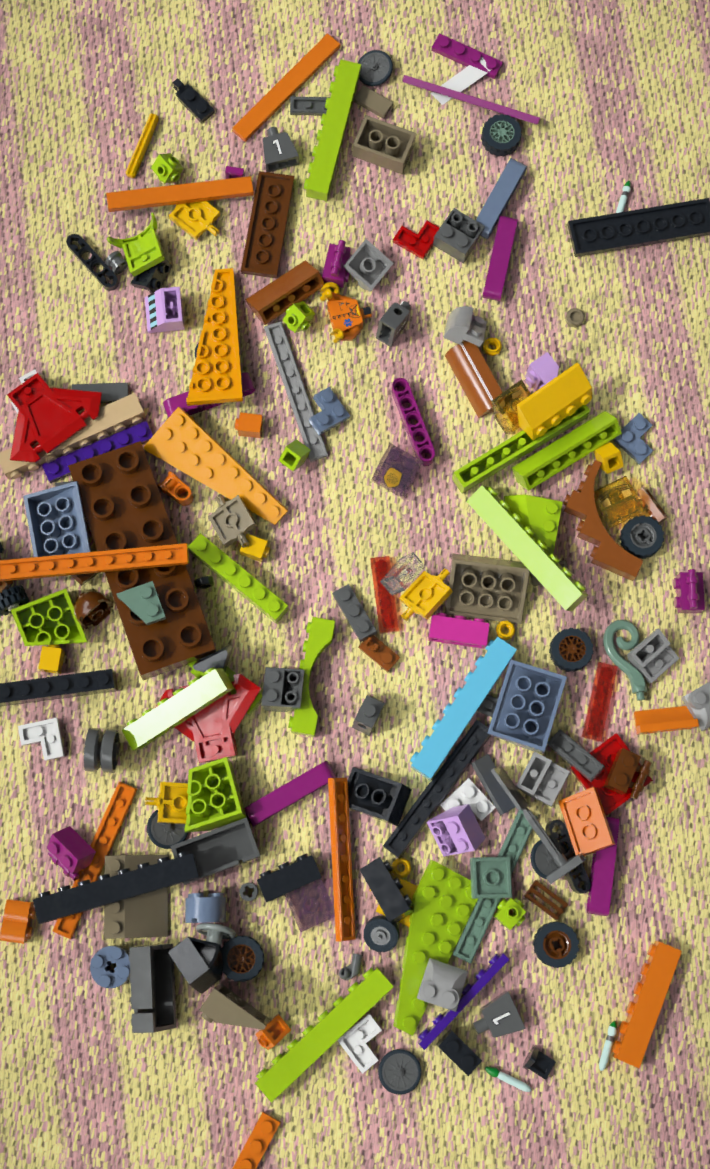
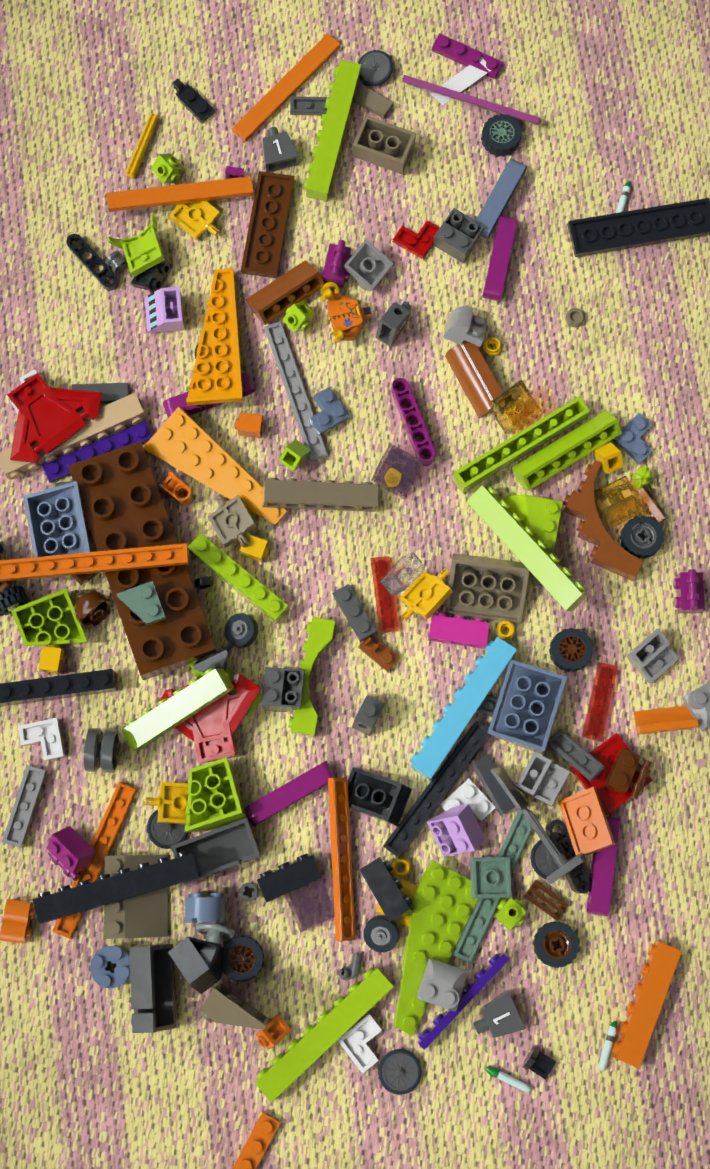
(24, 806): none -> light grey plate
(241, 630): none -> black wheel
(319, 495): none -> dark tan brick
(459, 1052): black brick -> none
(541, 371): lavender slope -> none
(554, 402): yellow slope -> none
(636, 679): sand green plant -> none
(642, 478): none -> lime plant

